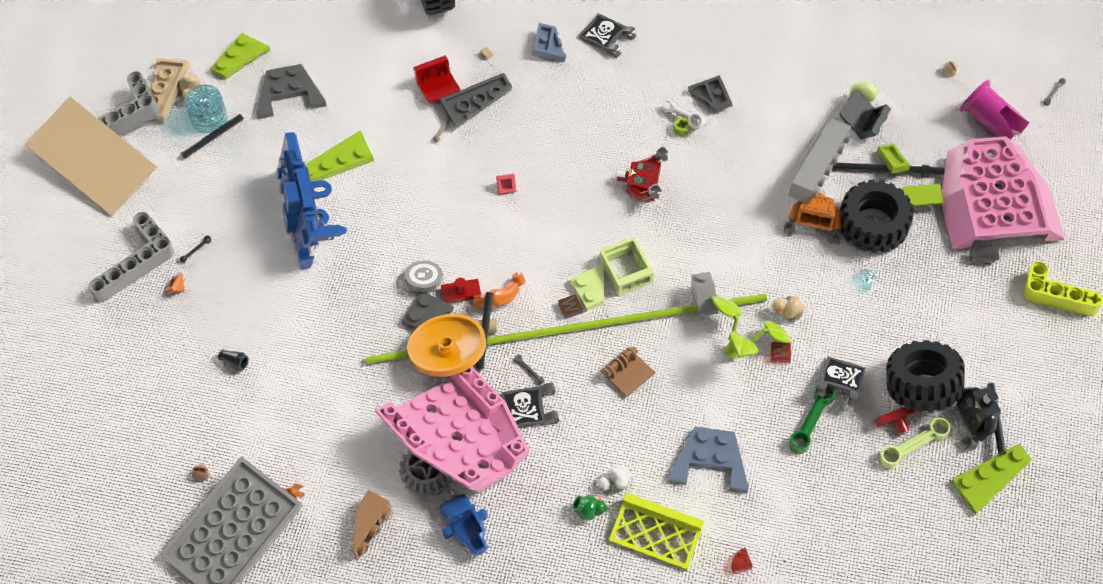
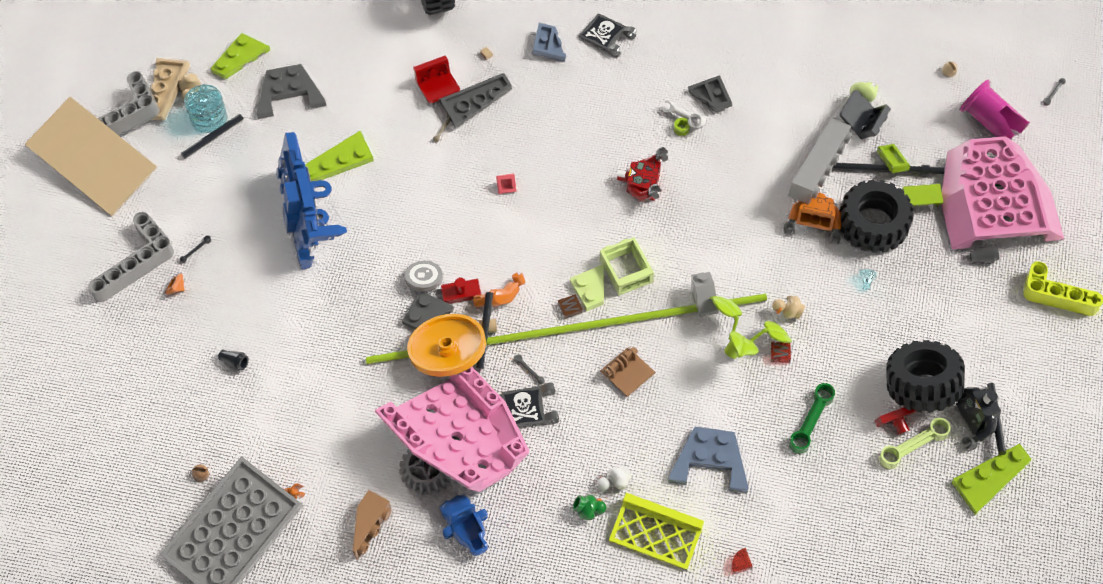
(841, 376): flag -> none

